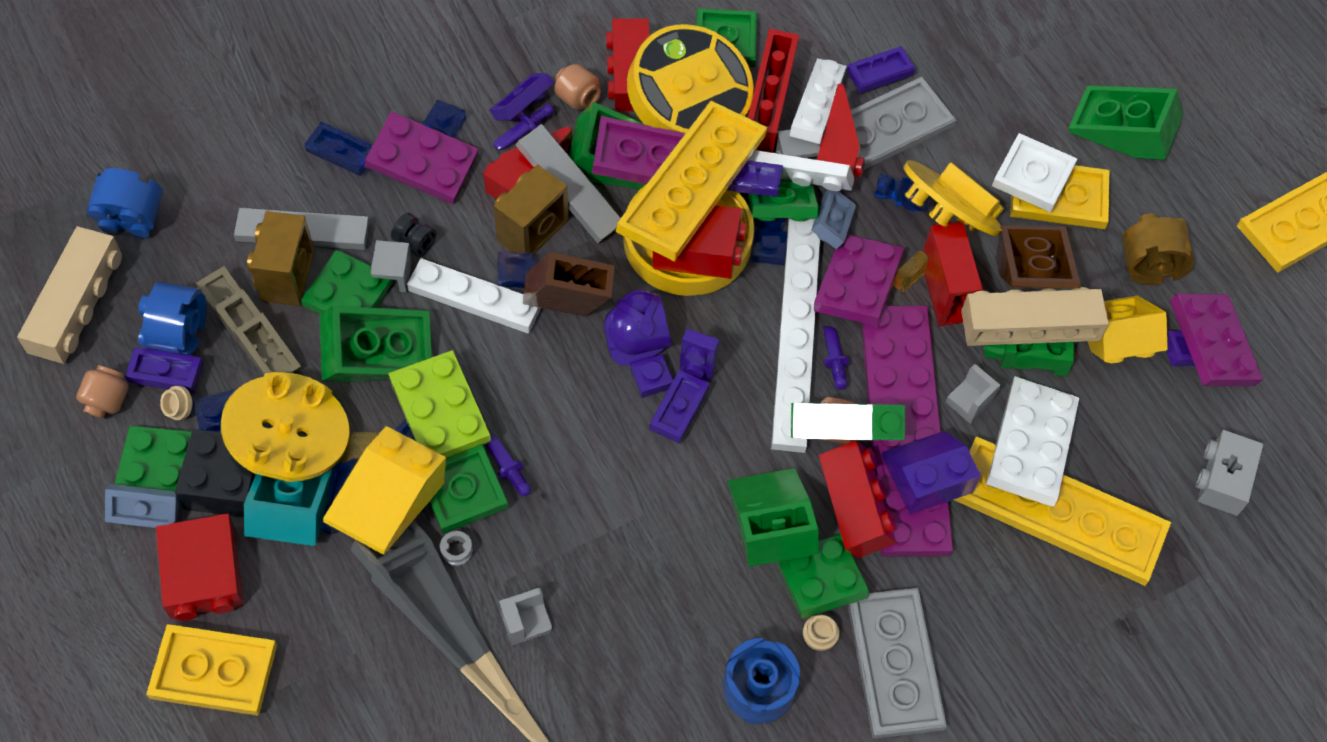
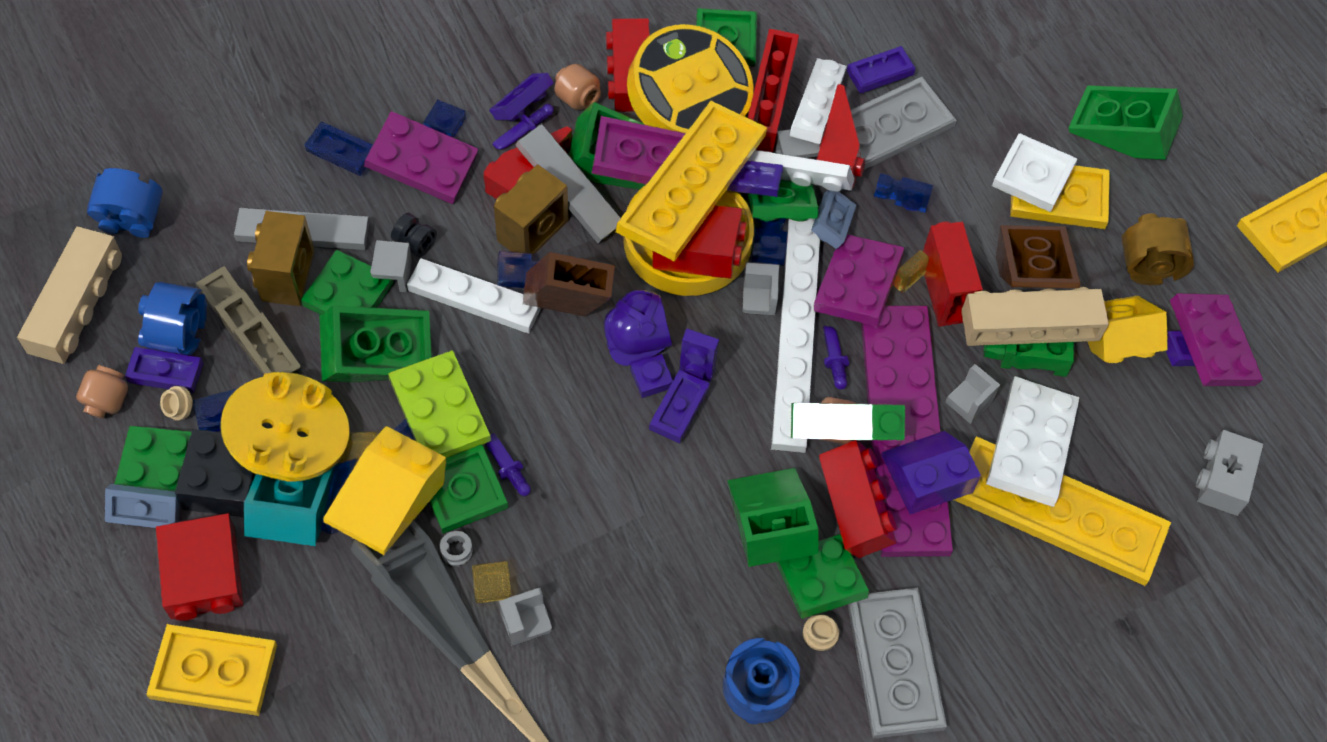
(491, 582): none -> clear yellow tile
(760, 288): none -> light grey panel
(955, 195): yellow piece -> none

